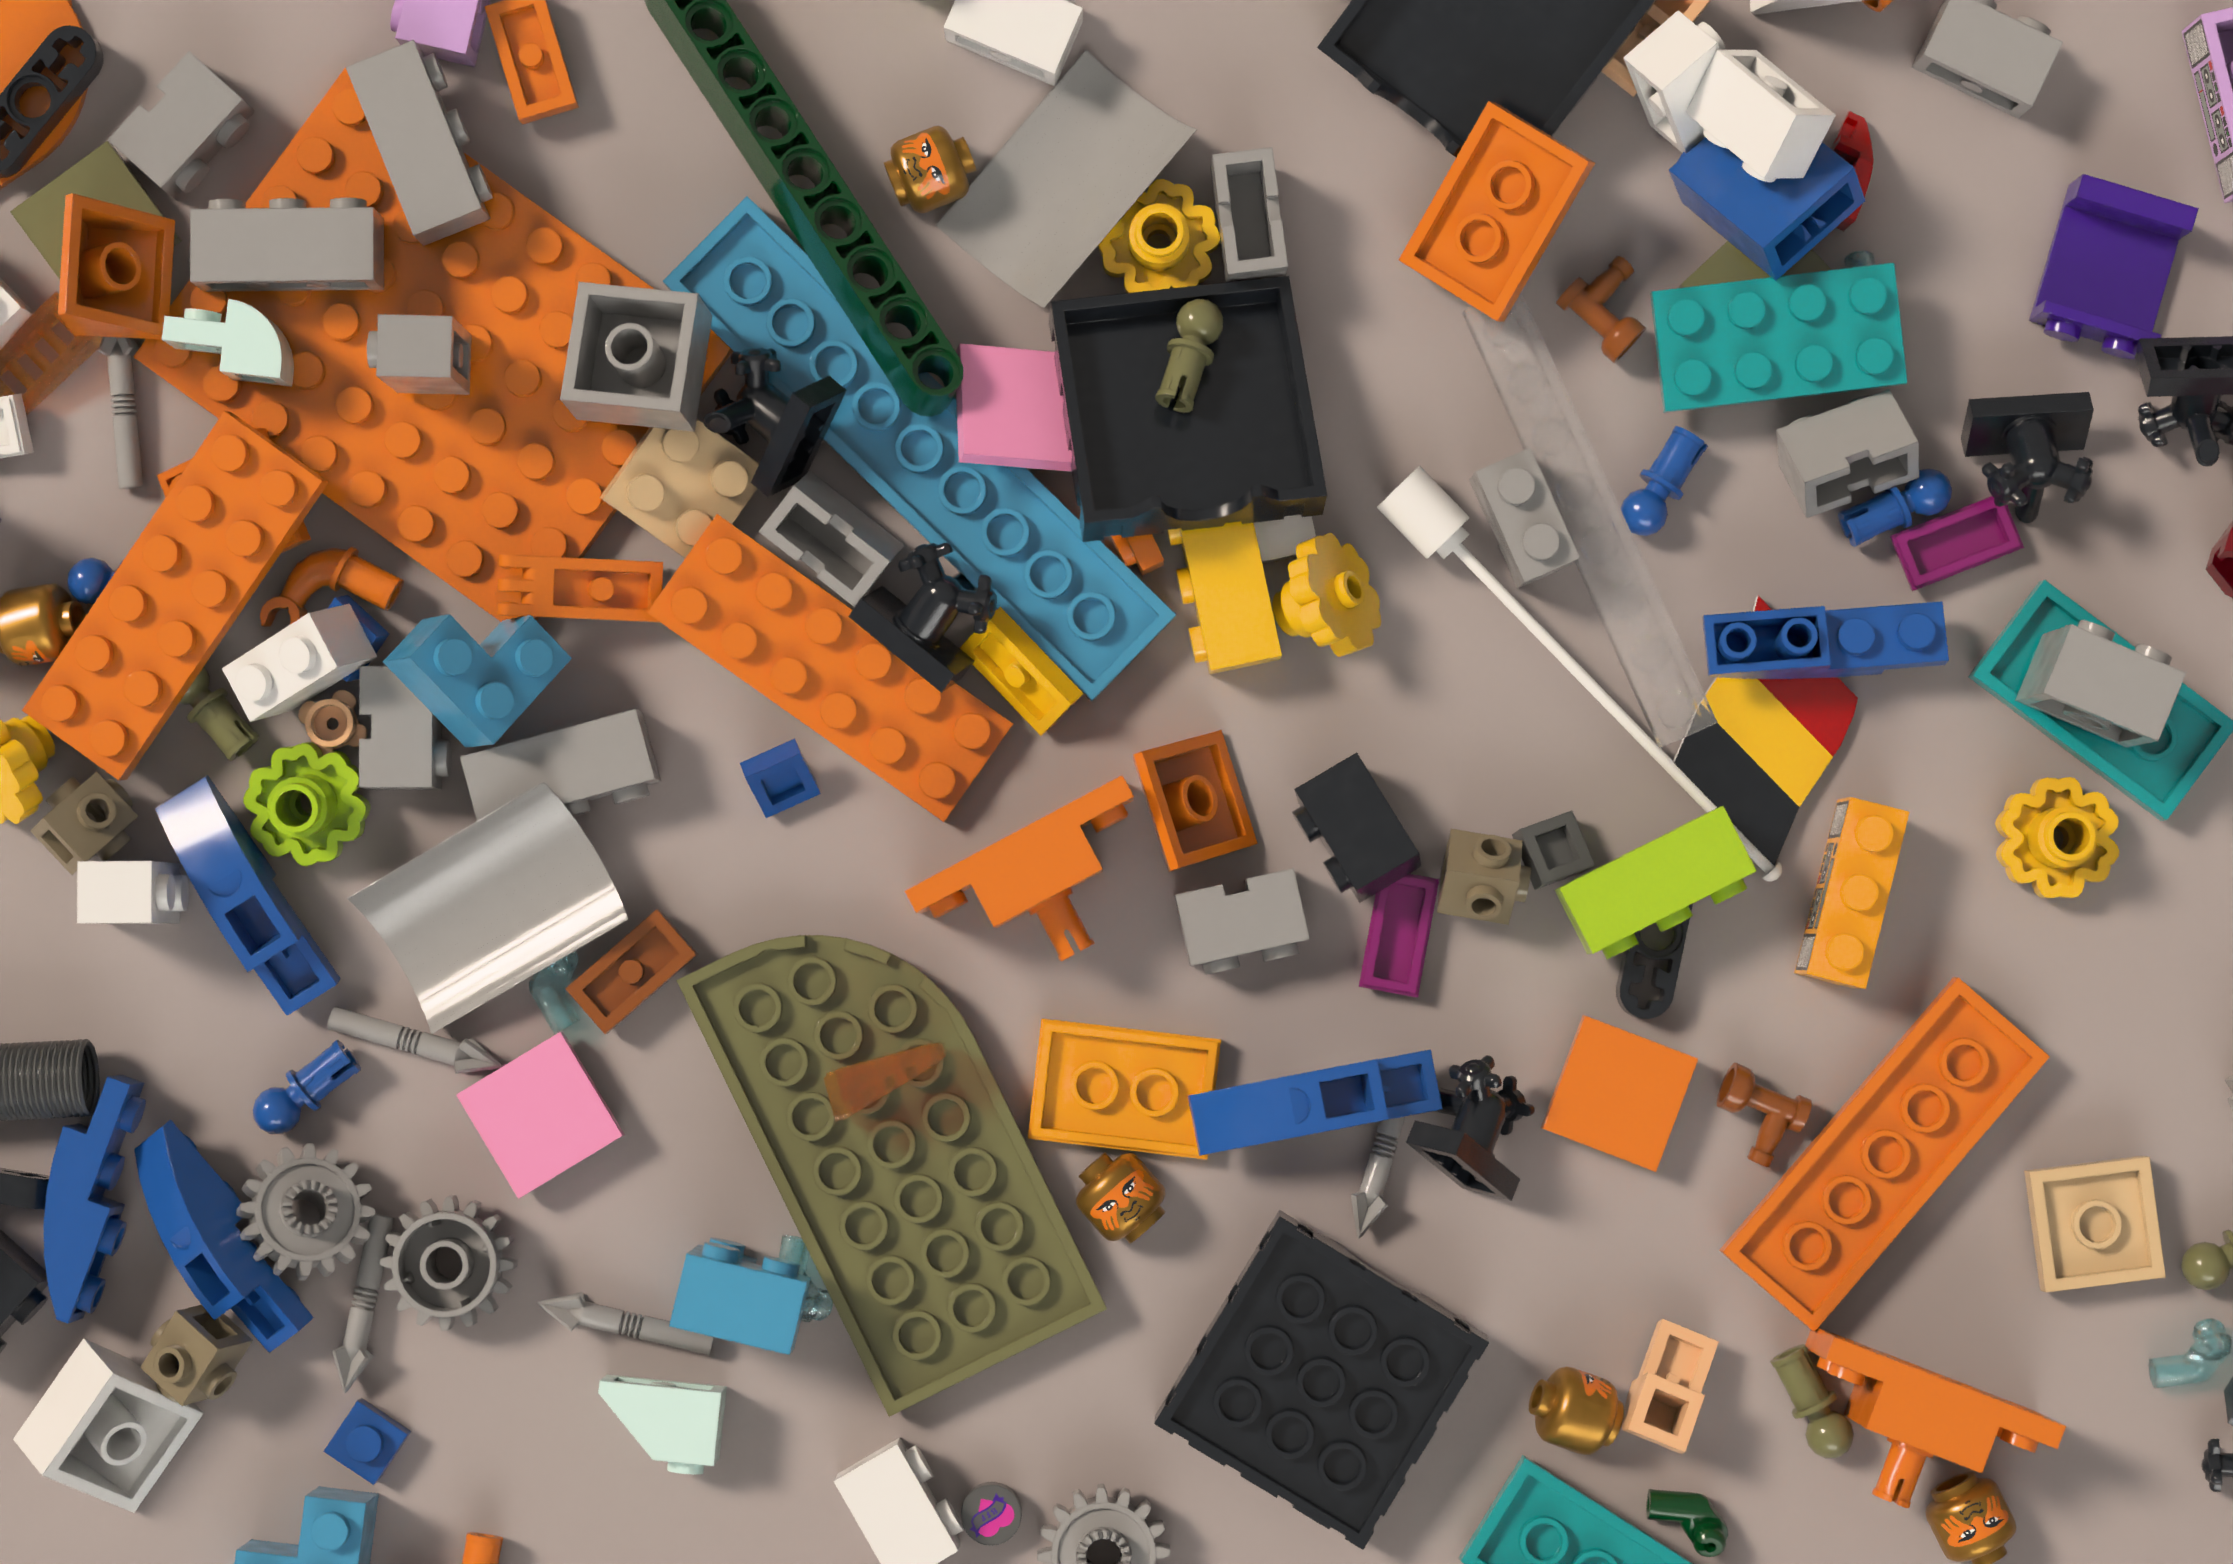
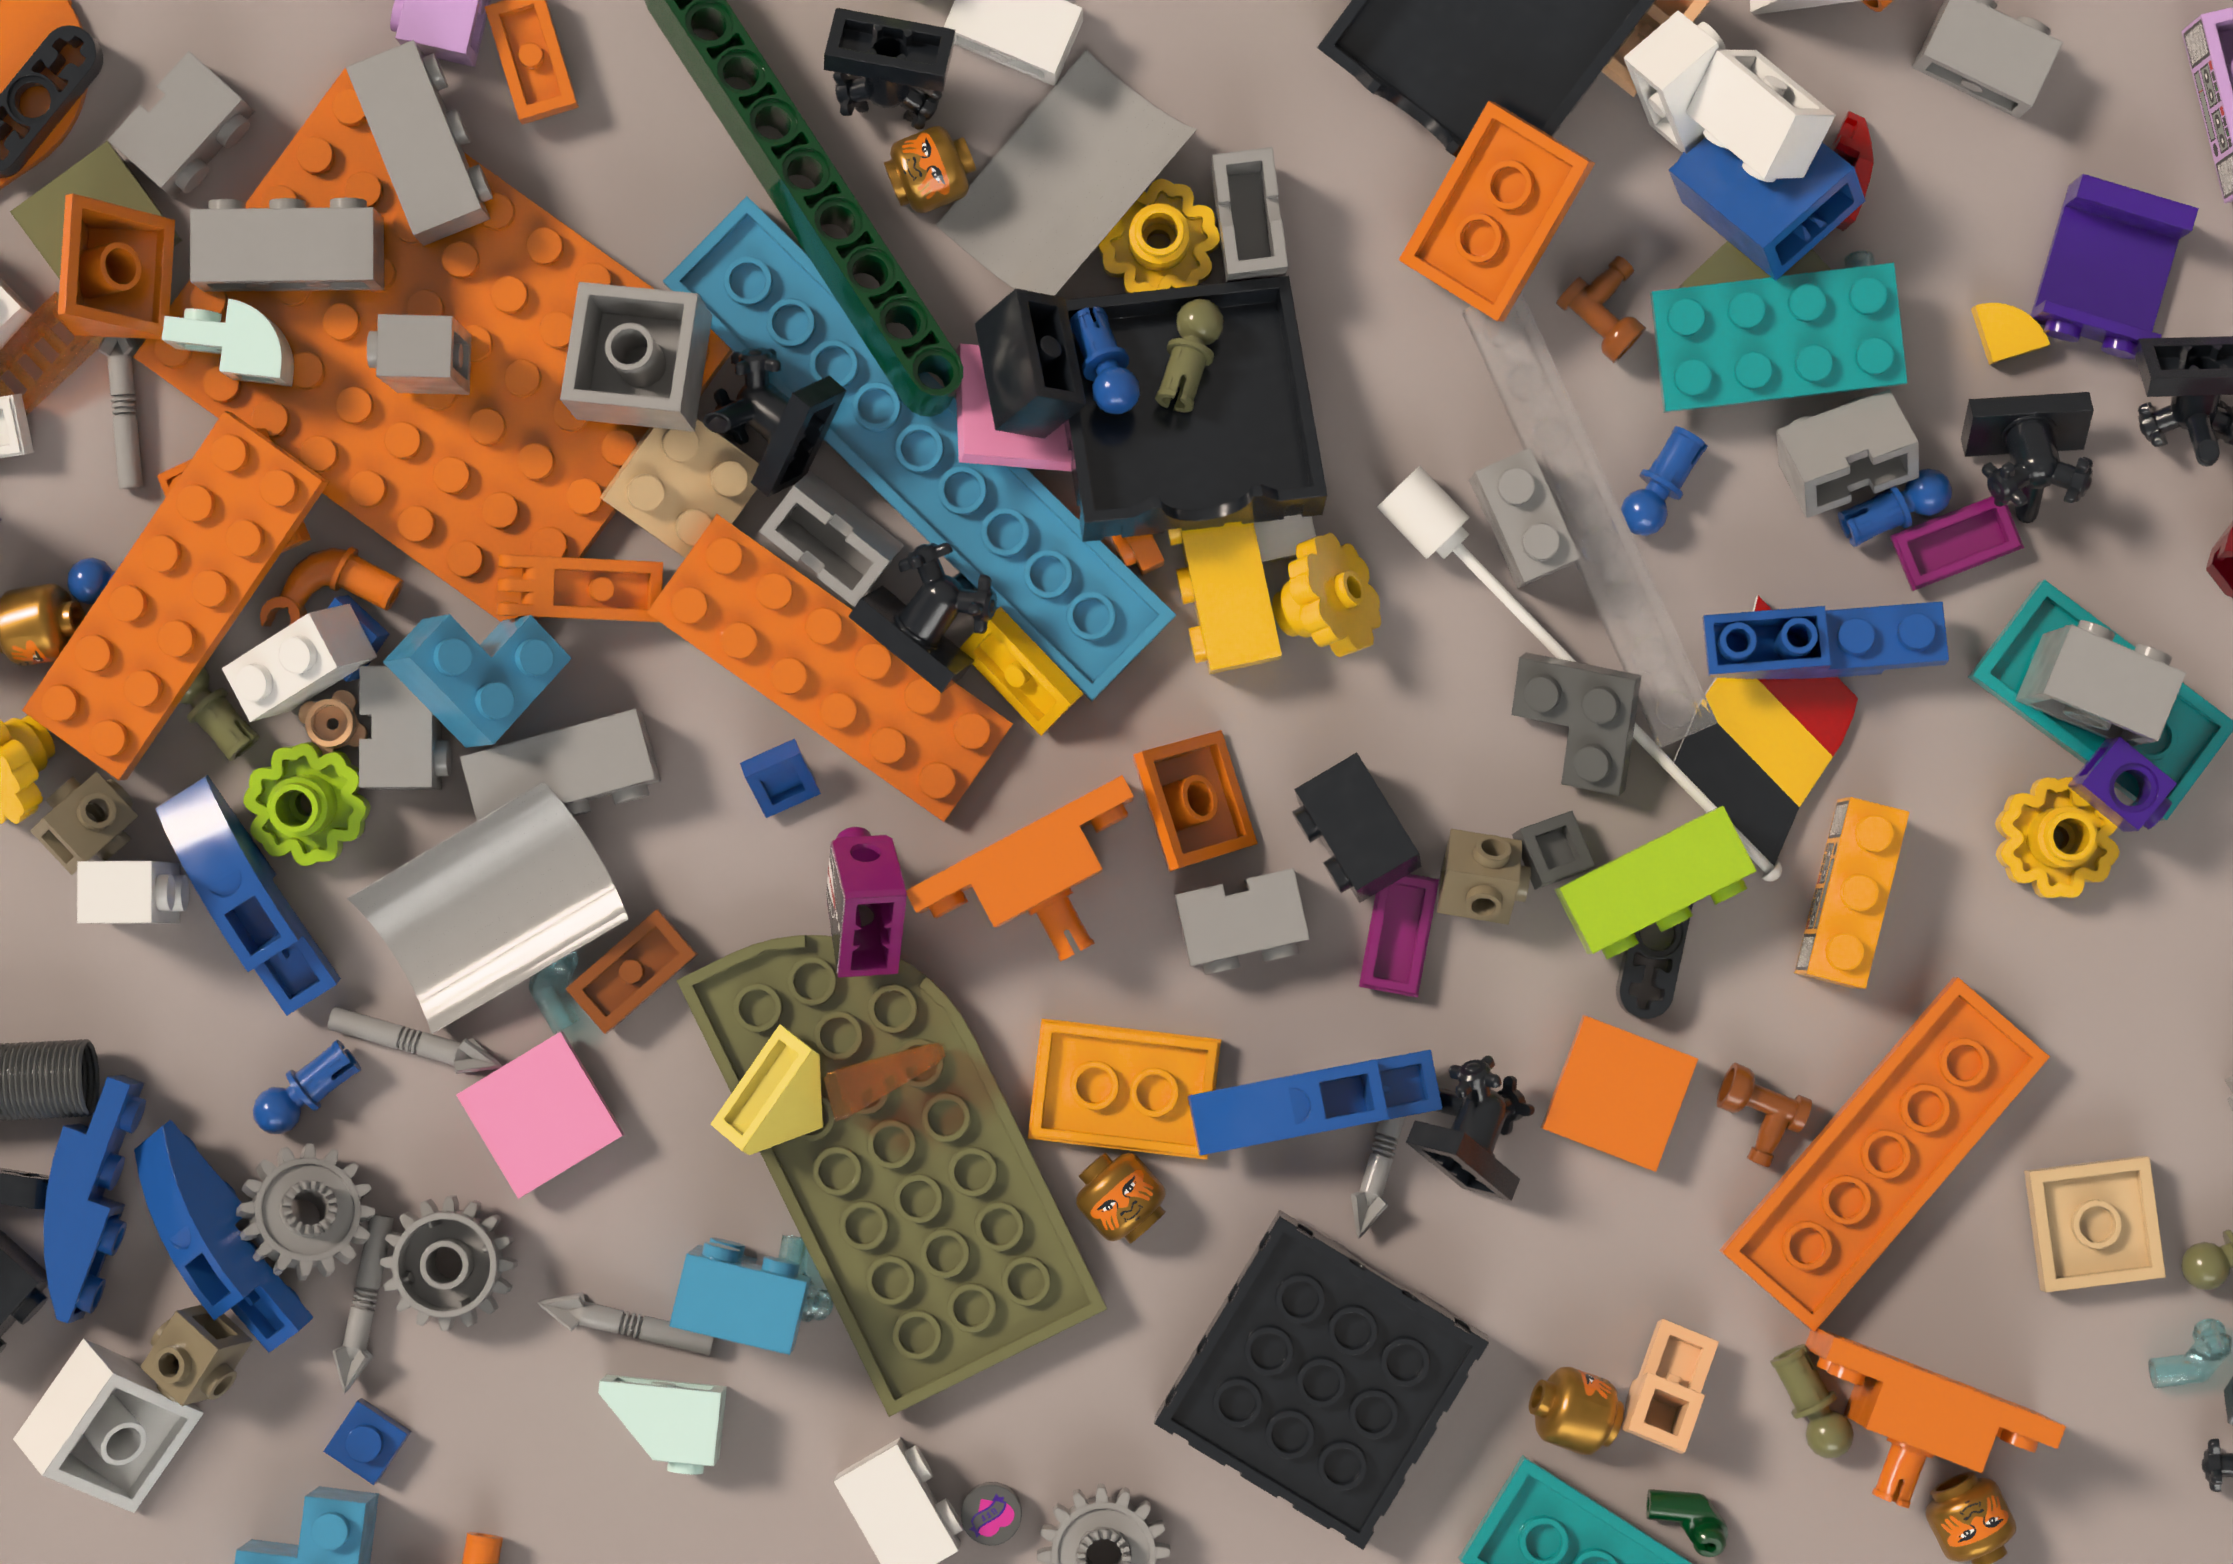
(775, 1097): none -> light yellow slope
(865, 873): none -> magenta torso
(887, 63): none -> black piece
(1030, 363): none -> black brick
(1104, 362): none -> blue pin
(1595, 706): none -> dark grey plate
(2007, 331): none -> yellow tile
(2097, 782): none -> dark purple brick

